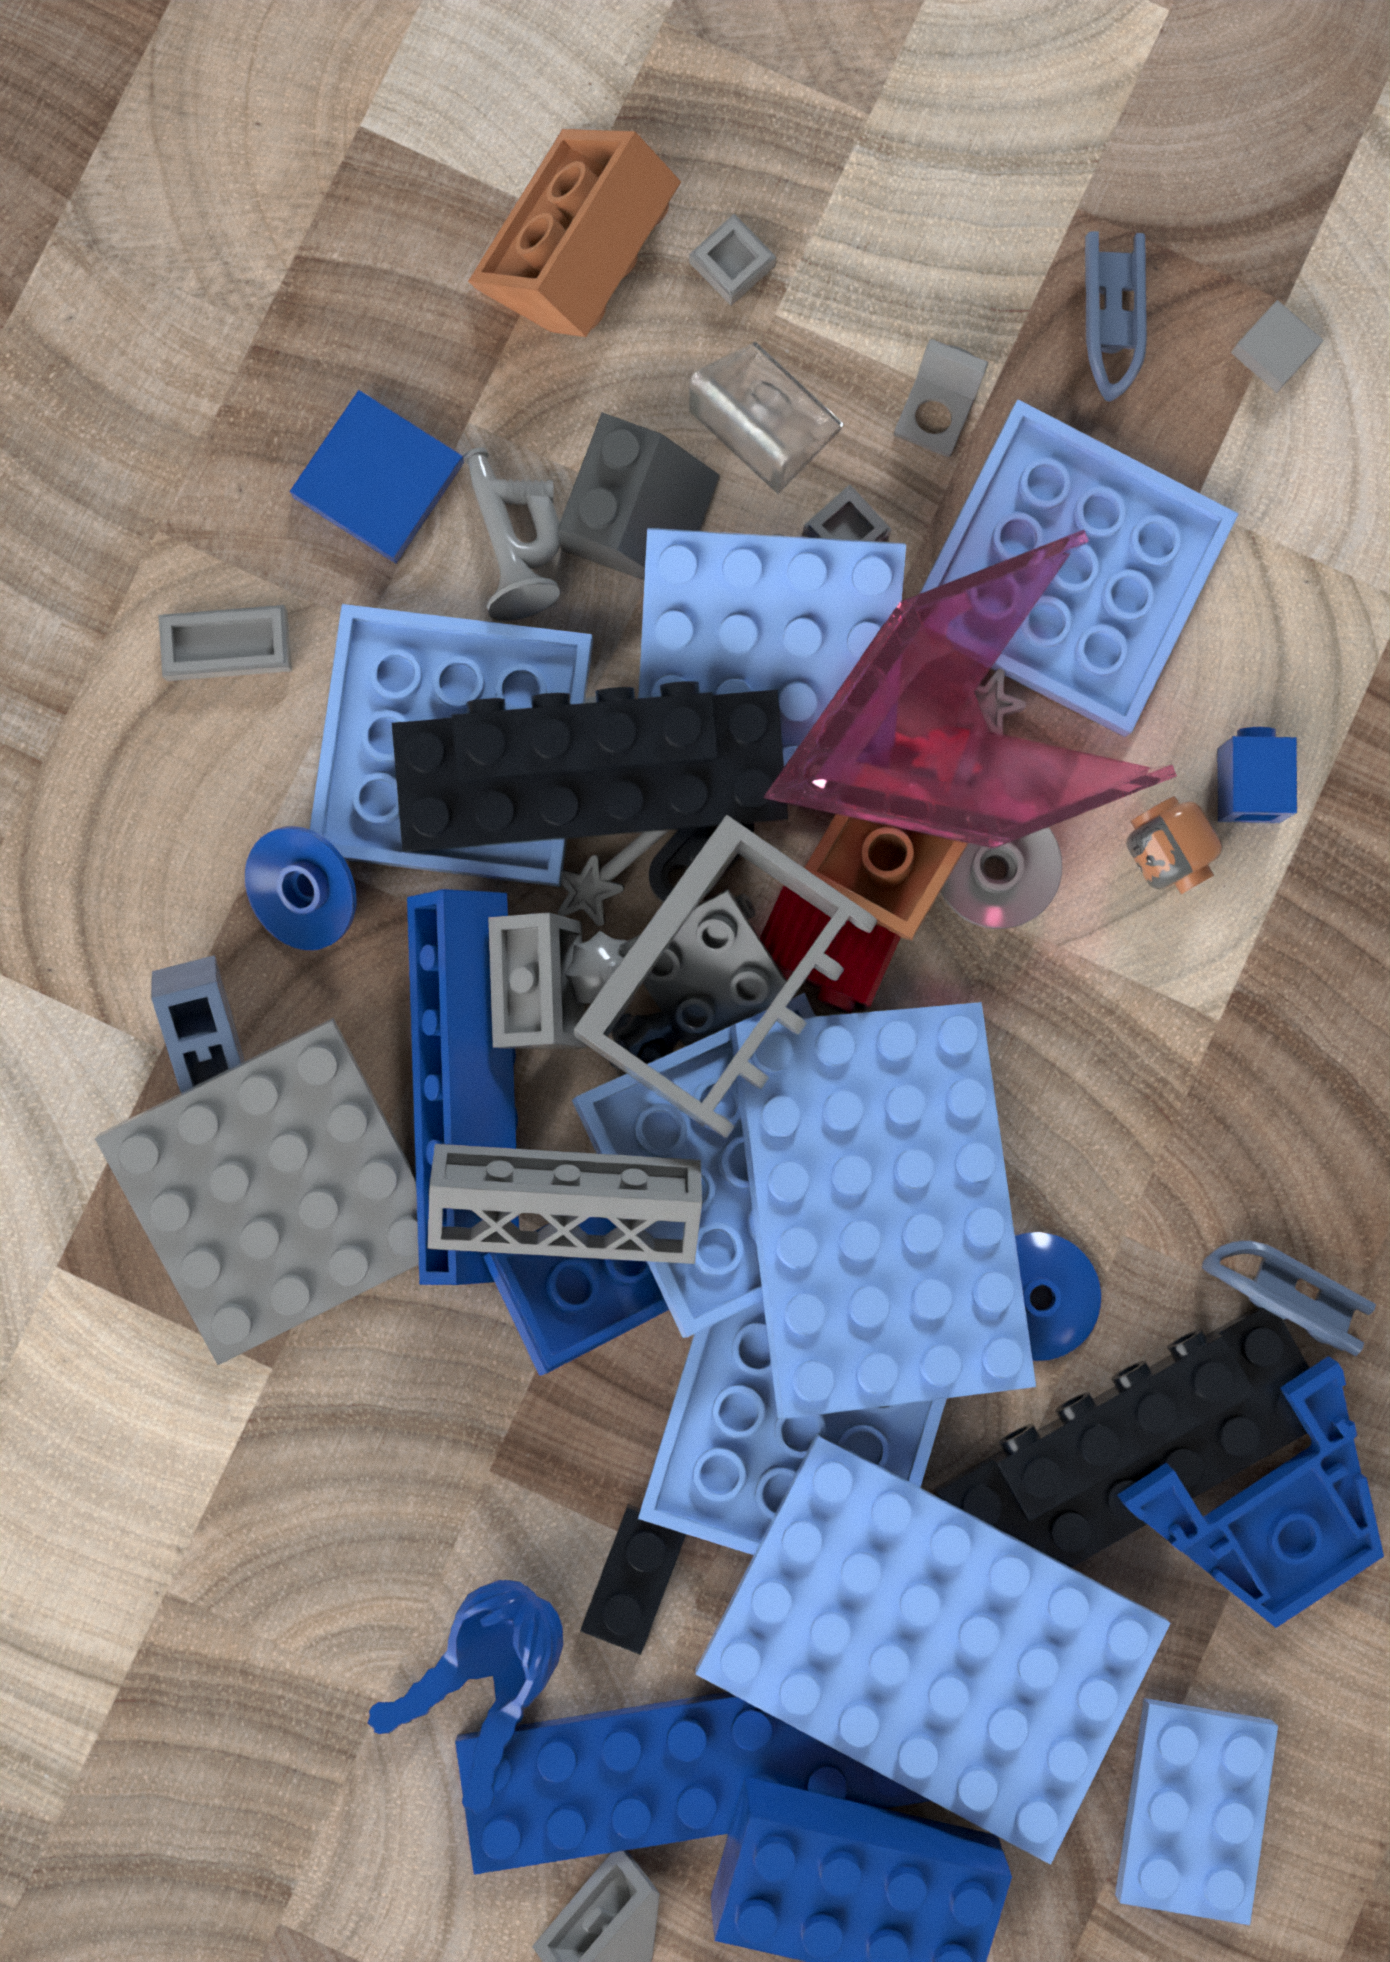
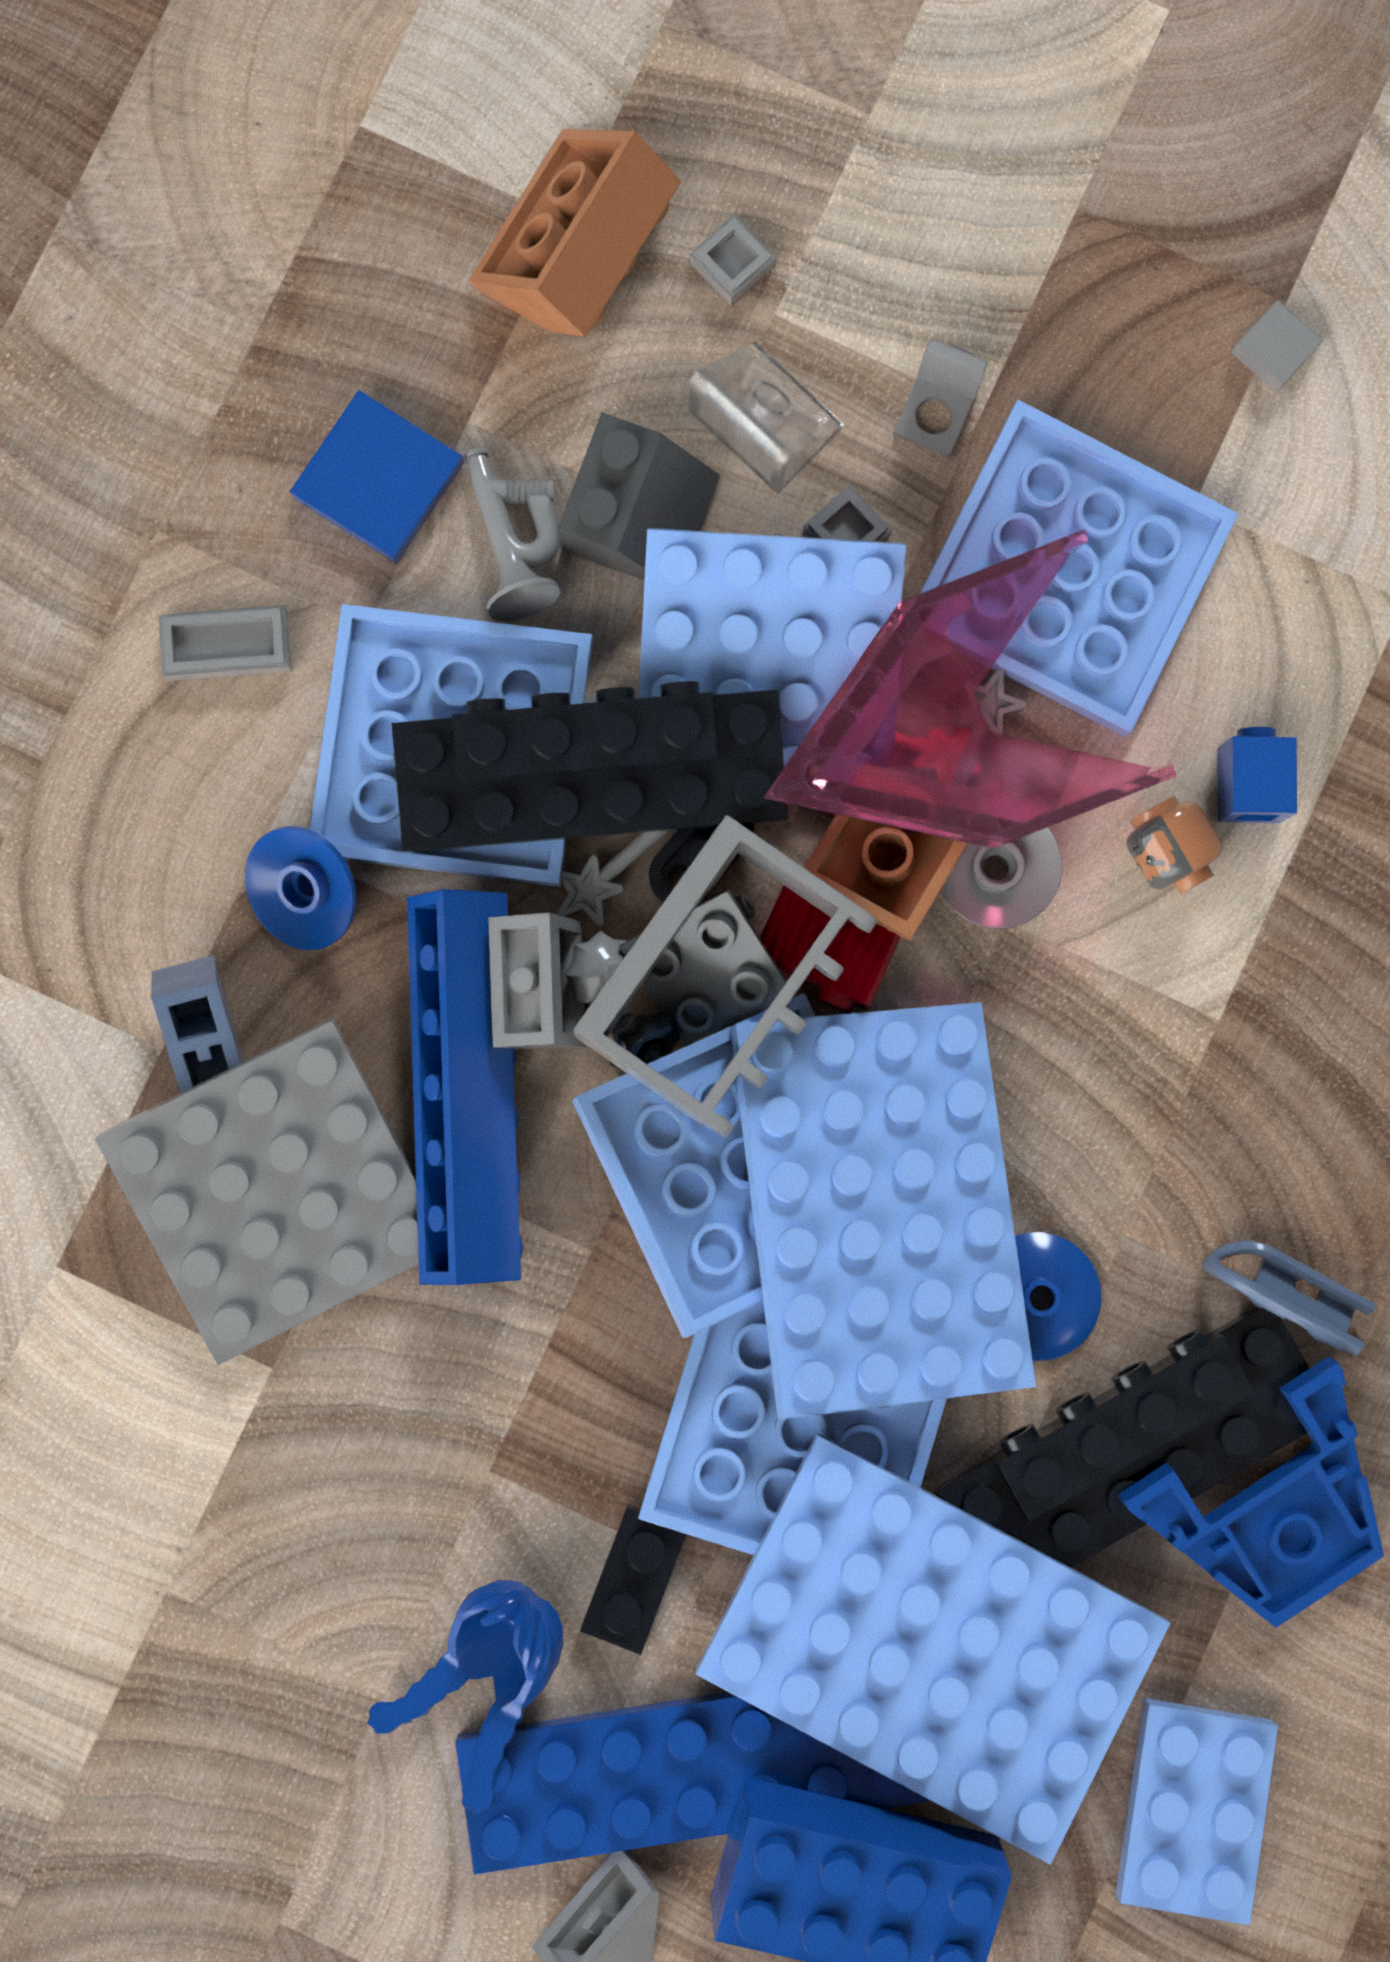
(565, 1192): light grey fence -> none
(574, 1302): blue tile -> none
(1113, 327): sand blue piece -> none

